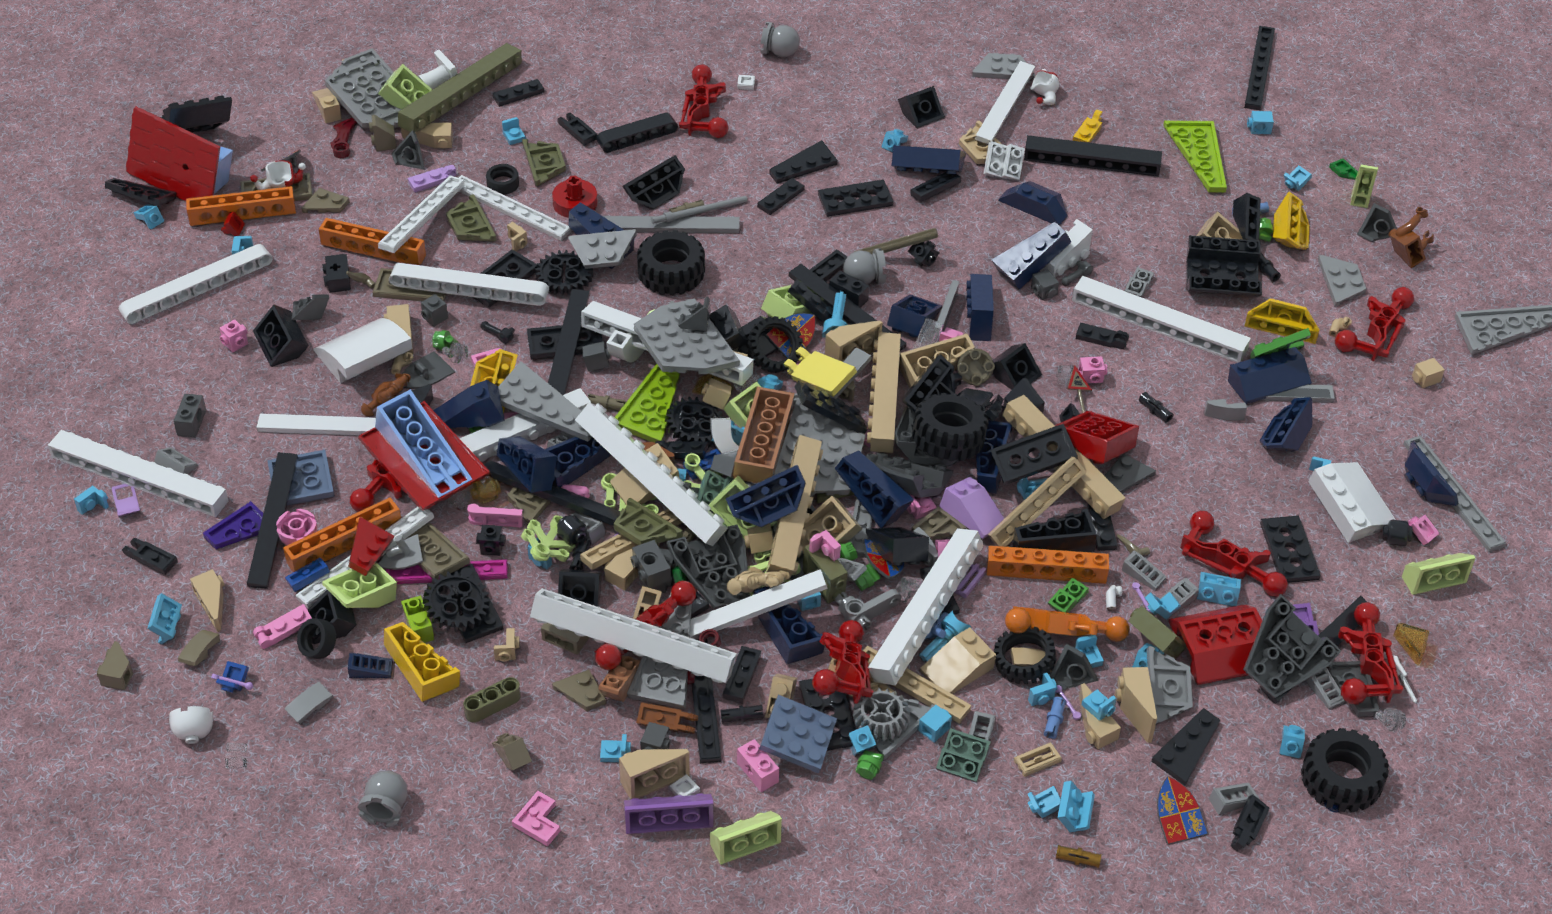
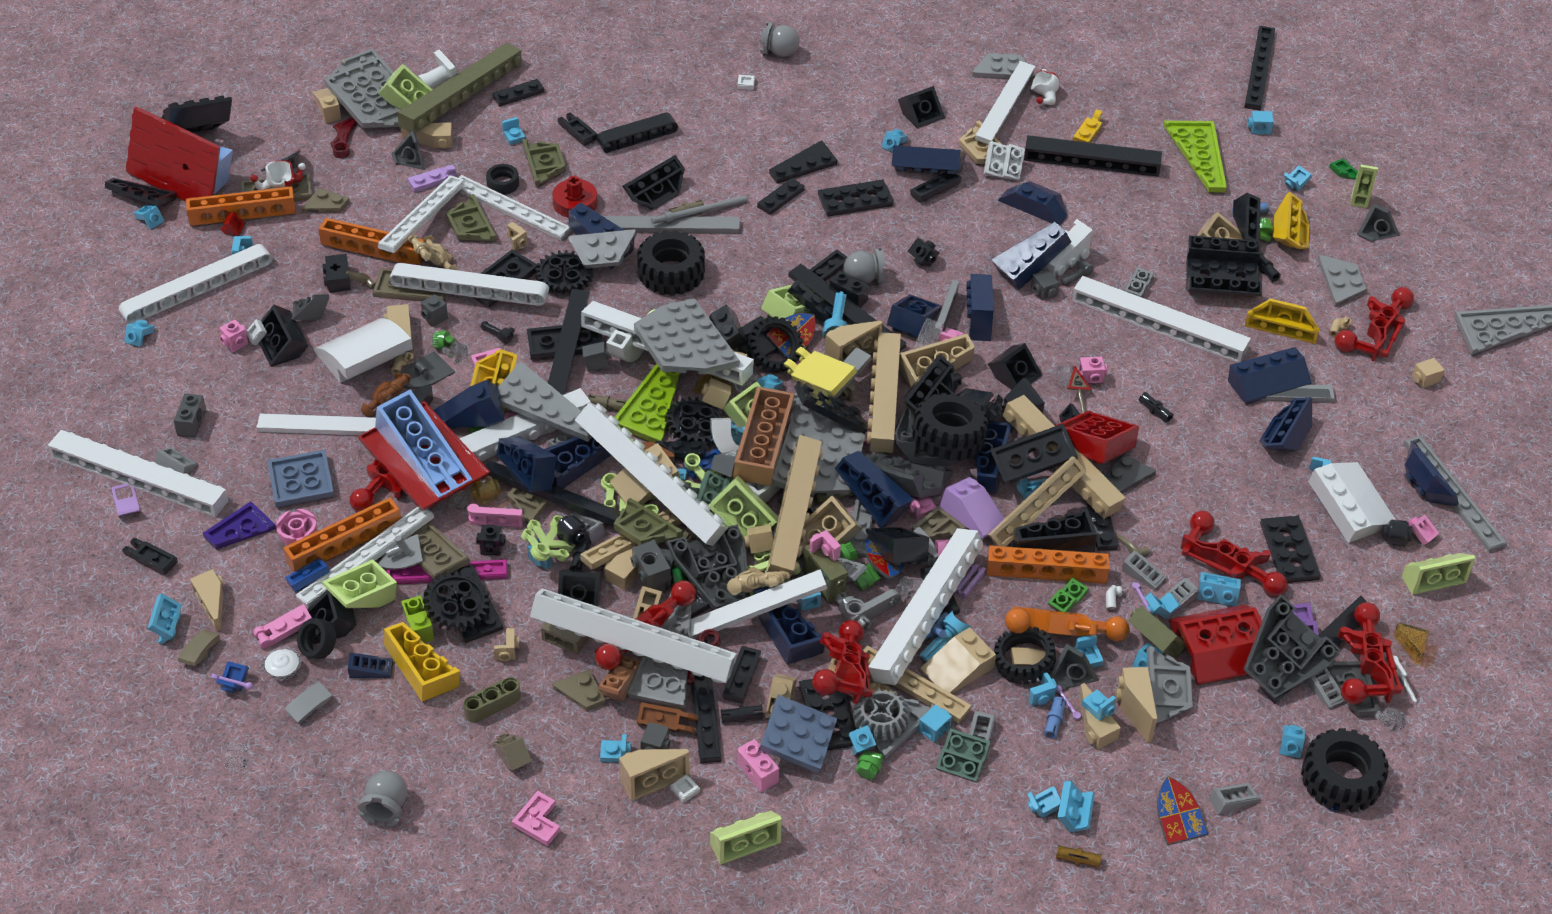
(89, 498): medium azure bracket -> none
(116, 669): dark tan slope -> none
(136, 331): none -> medium azure bracket
(191, 724): white cylinder -> none
(256, 332): none -> white tile
(275, 506): black tile -> none
(282, 663): none -> white piece
(368, 546): red wing -> none
(383, 134): dark tan slope -> none
(432, 251): none -> tan piece
(580, 490): bright pink arm -> none
(668, 813): medium lavender slope -> none
(698, 318): dark grey slope -> none
(702, 96): red piece -> none
(769, 499): dark blue wedge -> none
(904, 241): dark tan axle -> none
(975, 366): dark tan dish -> none
(1038, 762): tan tile -> none
(1102, 336): black hinge -> none
(1185, 749): black wing -> none
(1221, 410): light grey slope -> none
(1249, 822): black hinge -> none
(1281, 343): bright green wing -> none
(1407, 243): dark orange torso -> none

